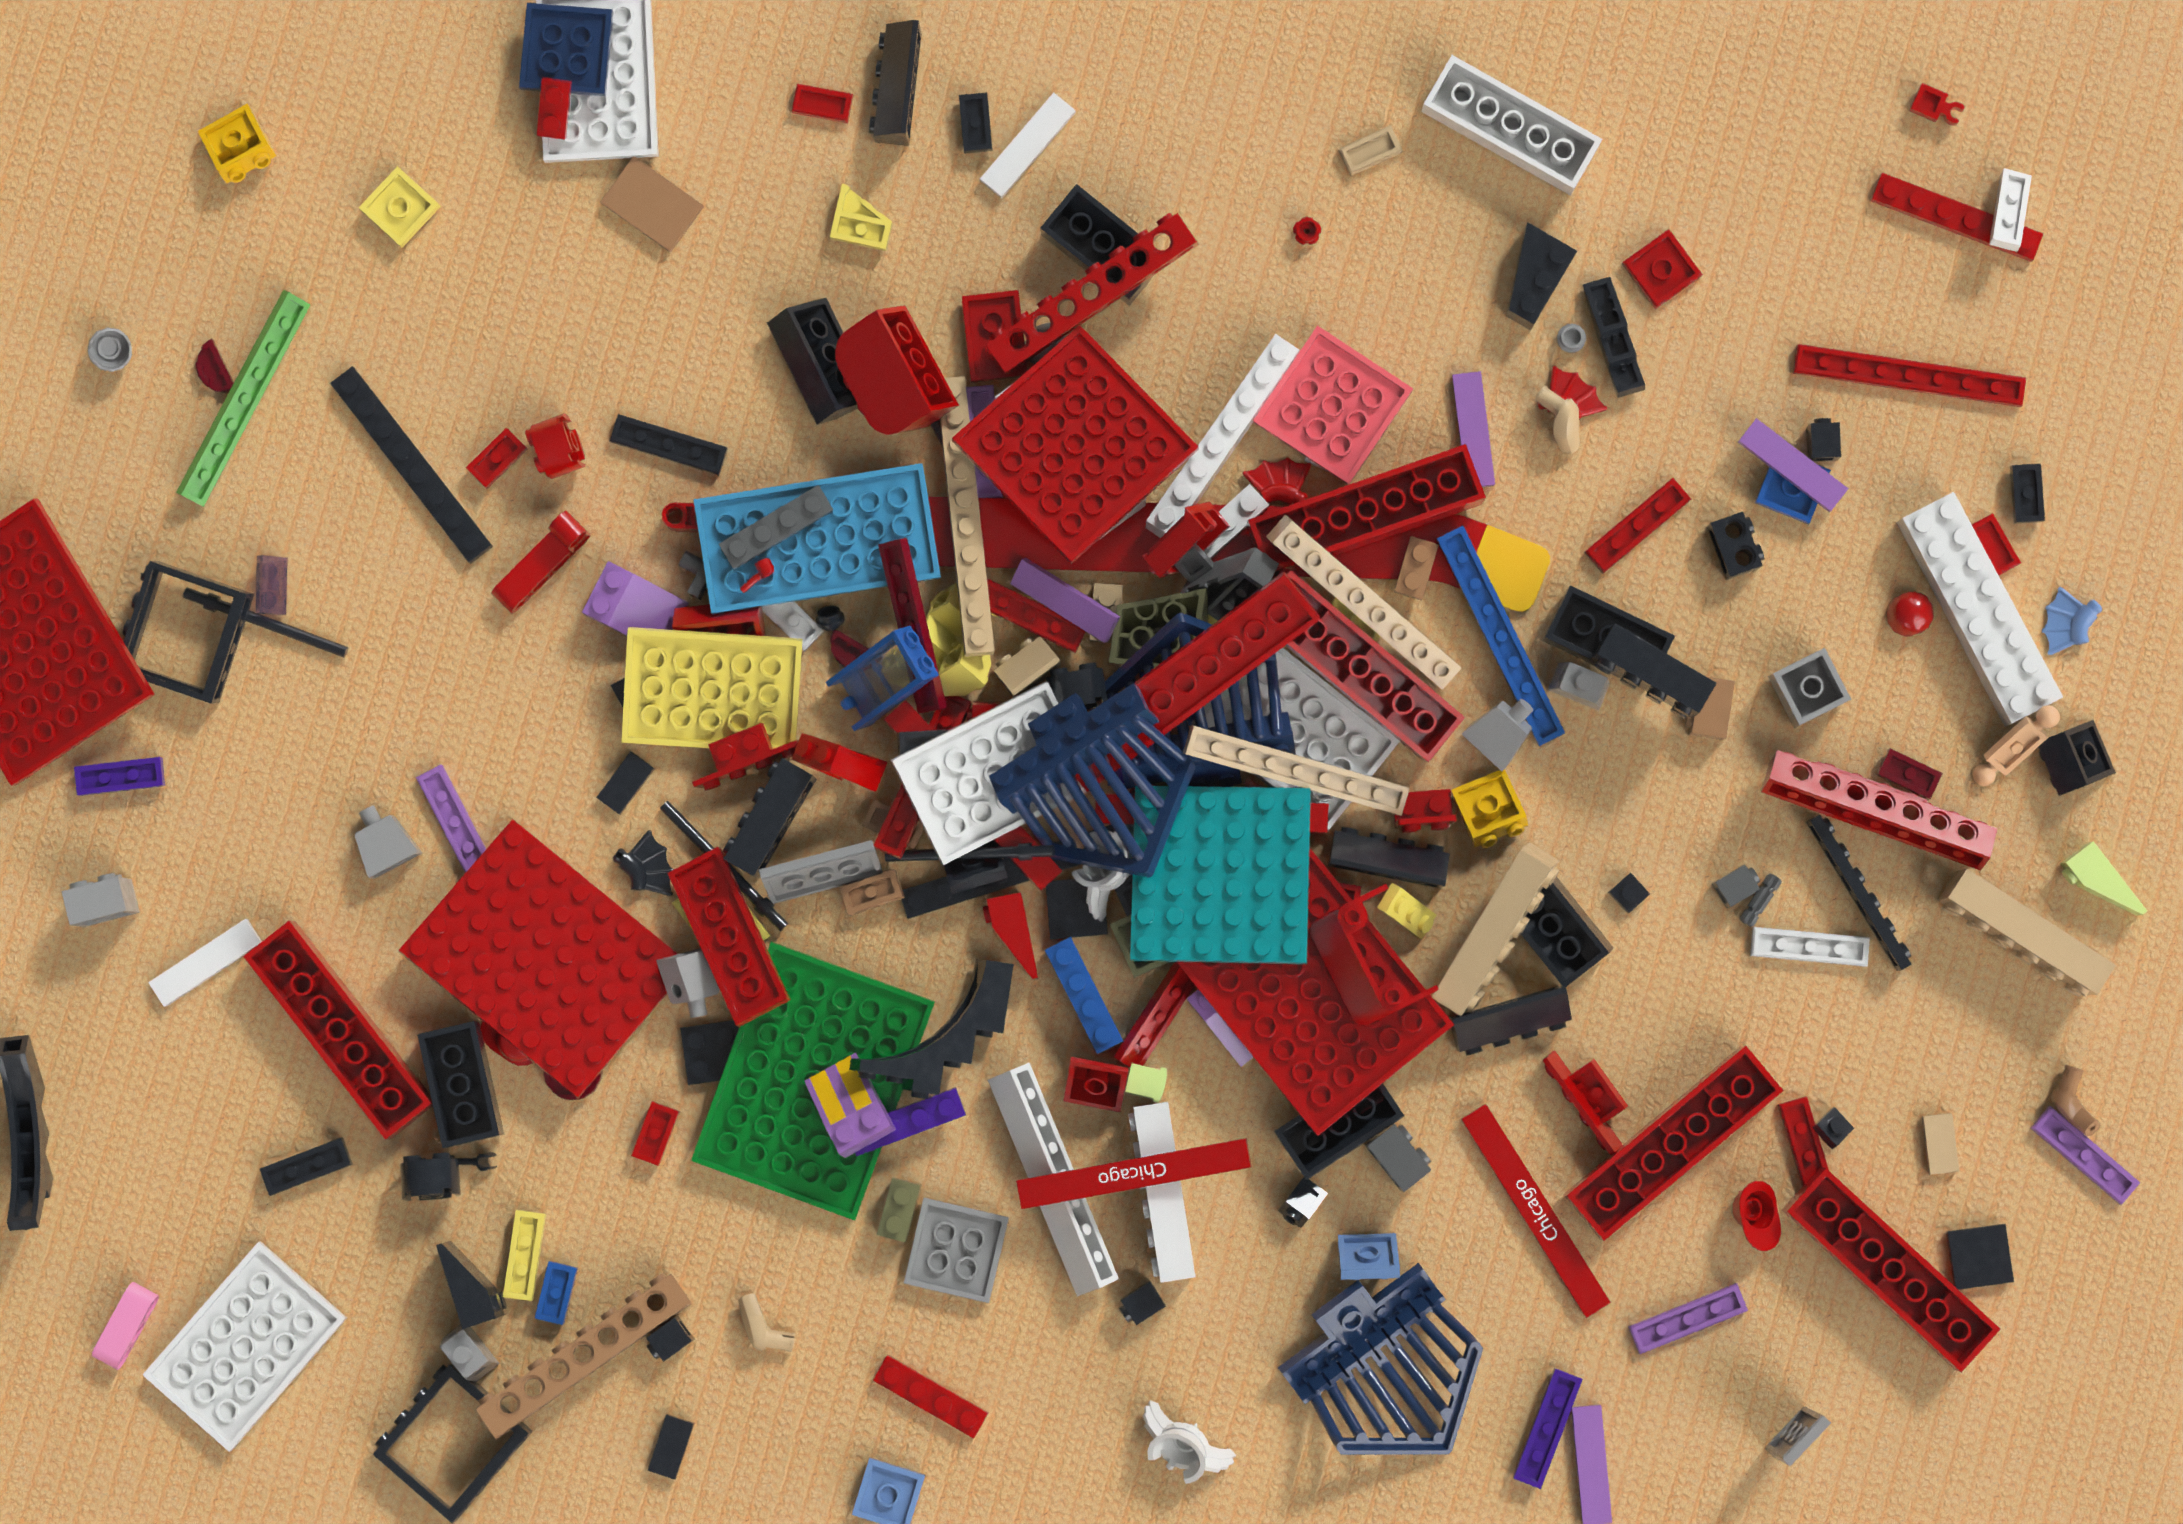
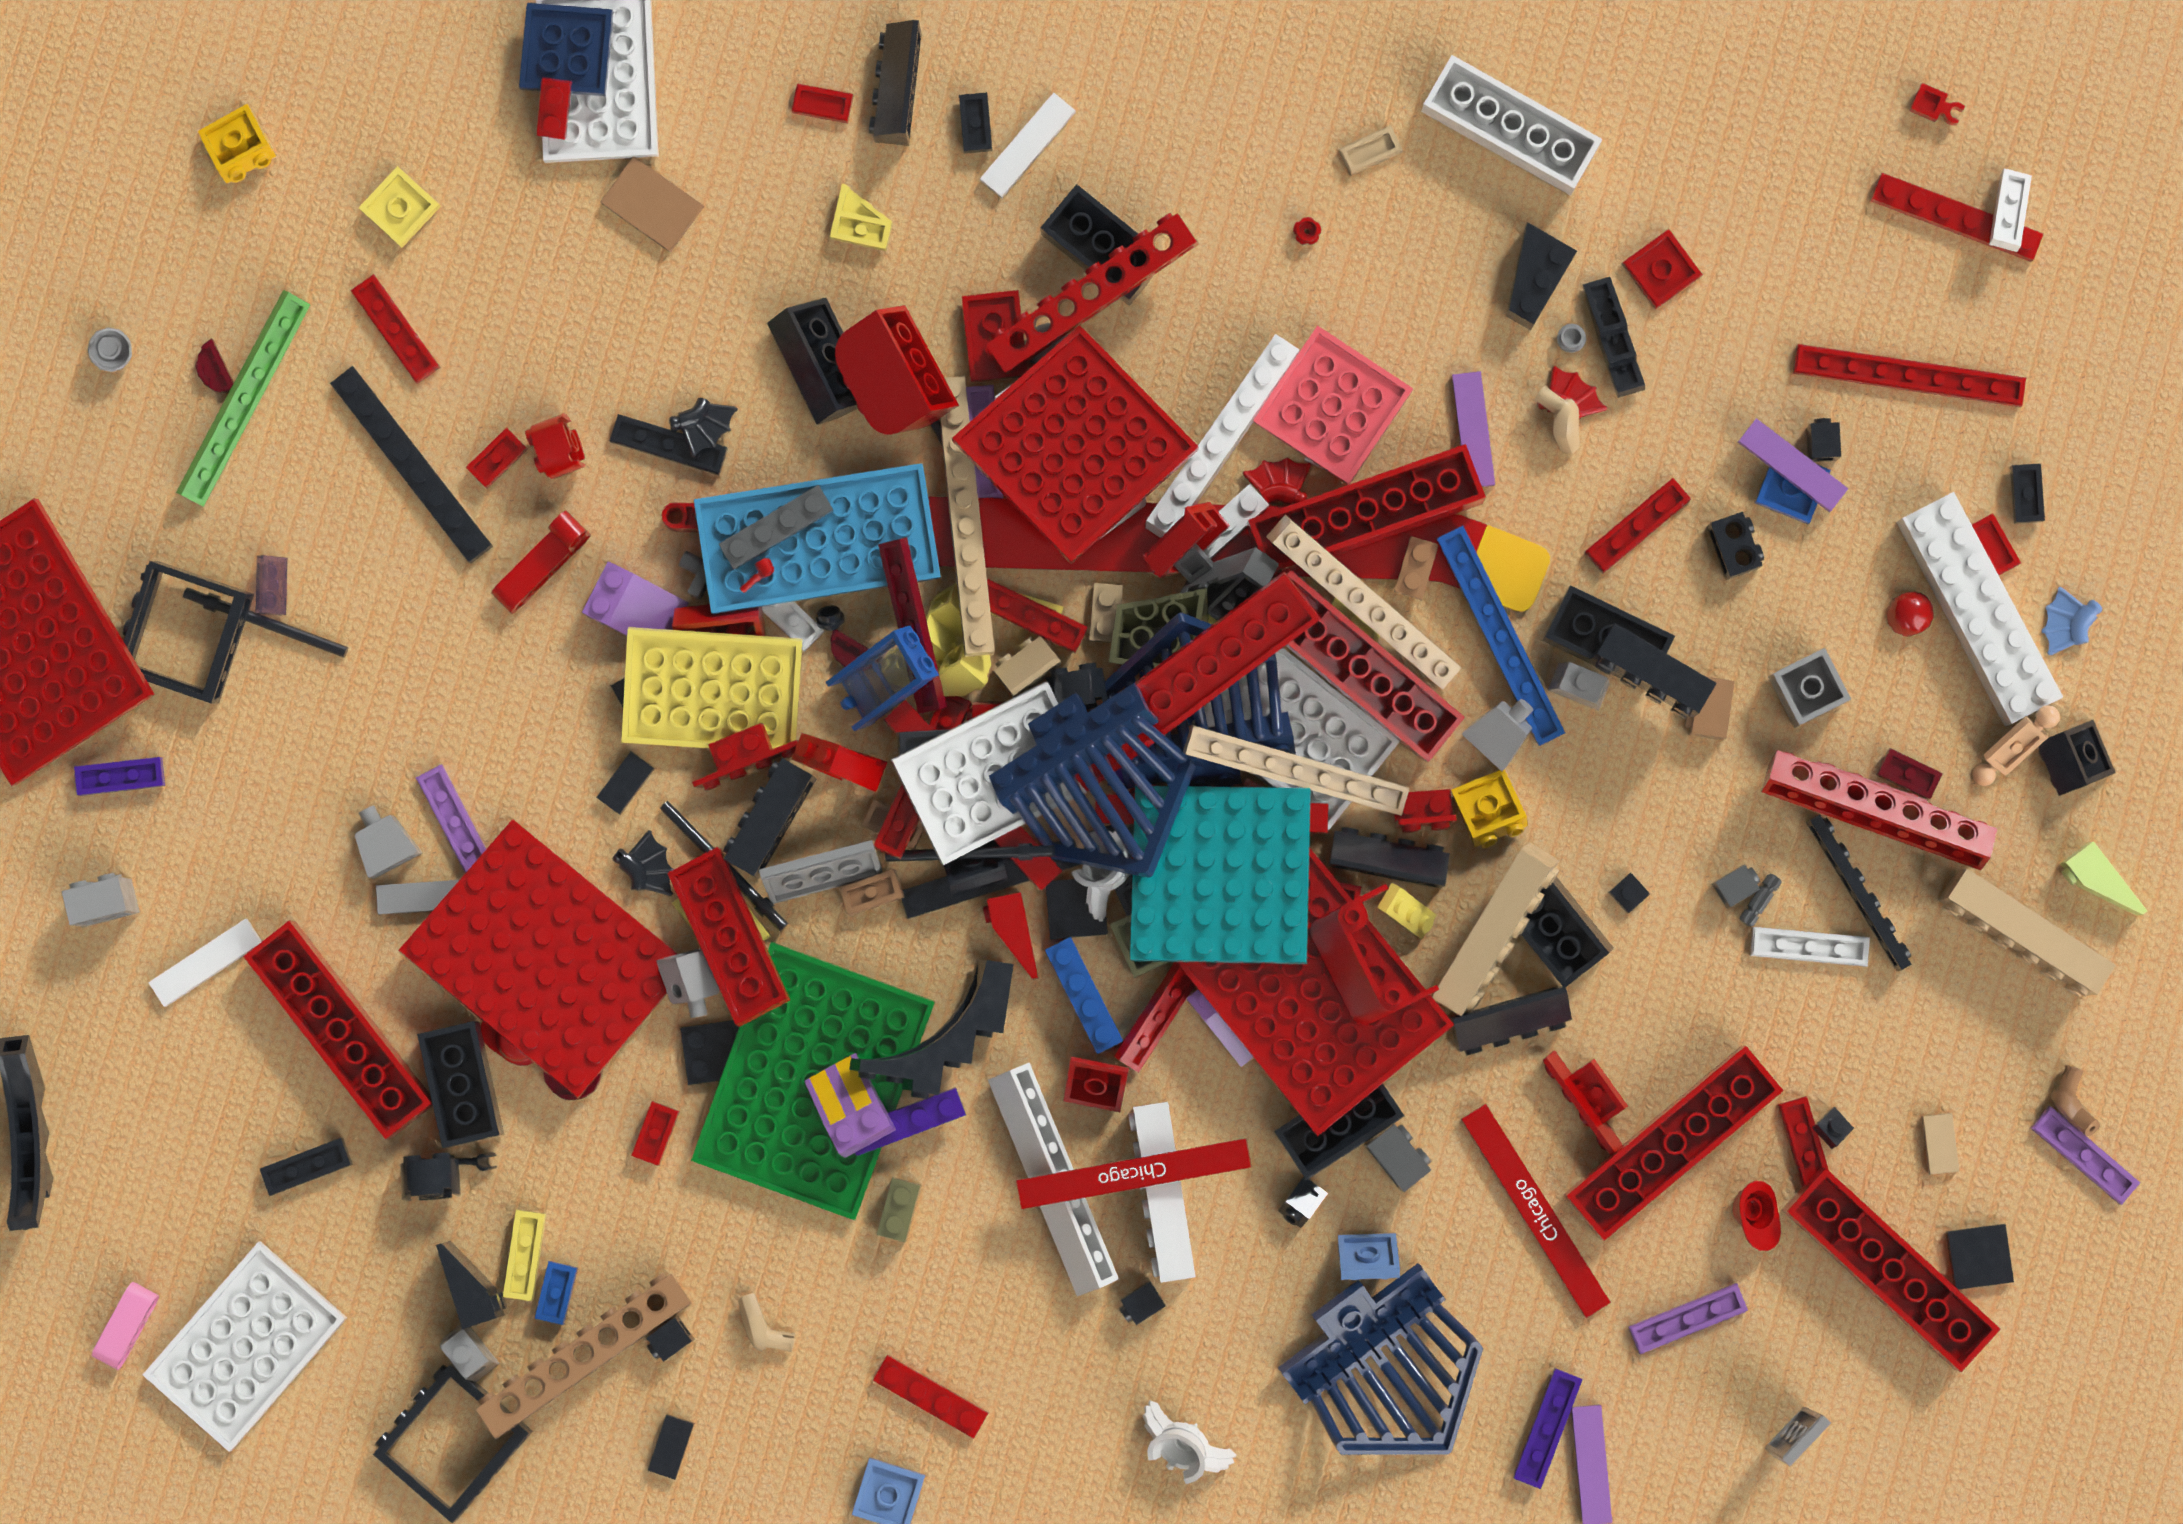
(395, 329): none -> red tile
(411, 896): none -> light grey tile
(703, 424): none -> black arm
(956, 1250): light grey plate -> none
(1065, 600): medium lavender tile -> none
(1146, 1082): yellowish green tile -> none

